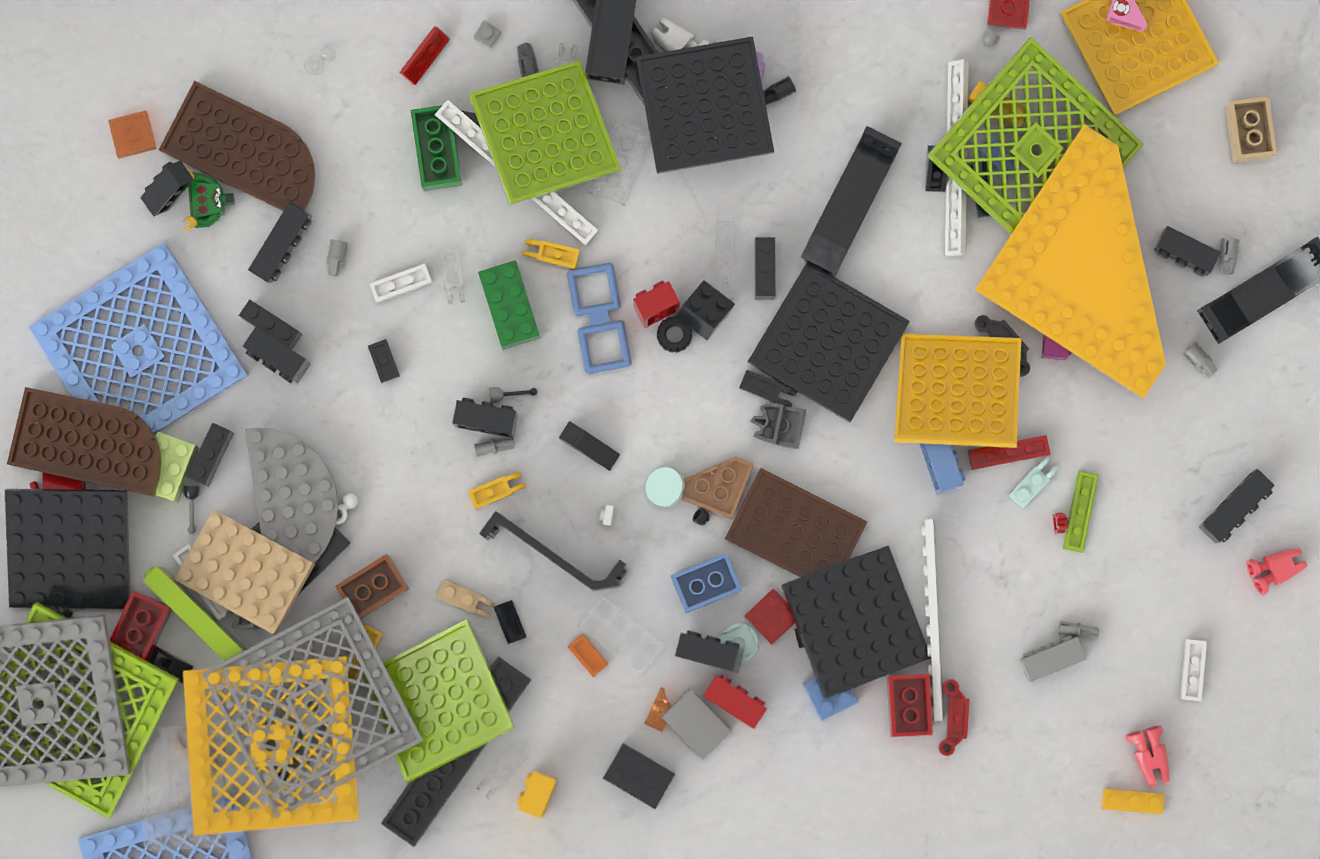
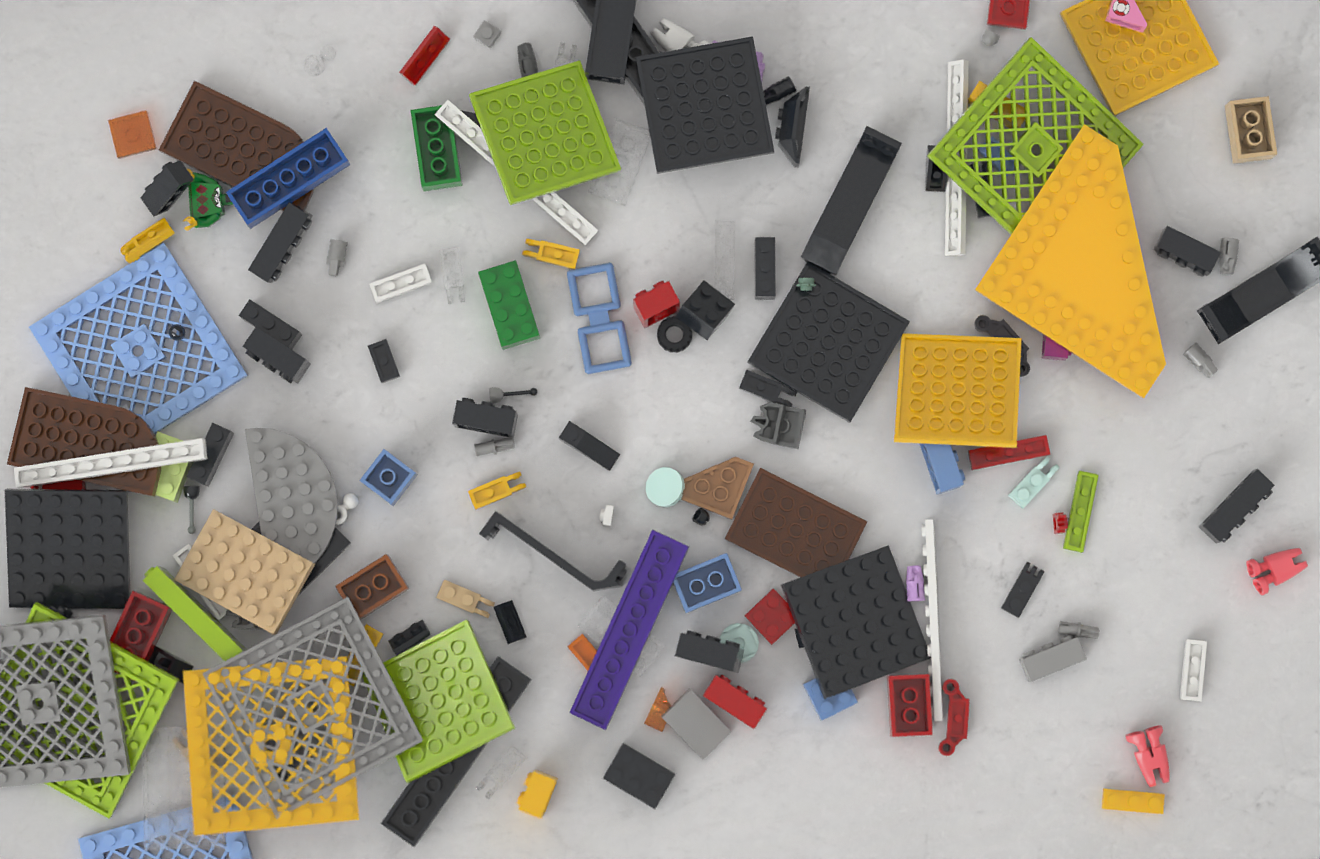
(110, 463): none -> white plate
(146, 240): none -> yellow hinge
(174, 336): none -> black hinge
(288, 178): none -> blue brick
(388, 477): none -> medium blue brick
(409, 637): none -> black plate
(629, 629): none -> dark purple plate
(792, 125): none -> black wedge
(805, 284): none -> sand green plate
(915, 584): none -> lavender hinge
(1022, 590): none -> black hinge

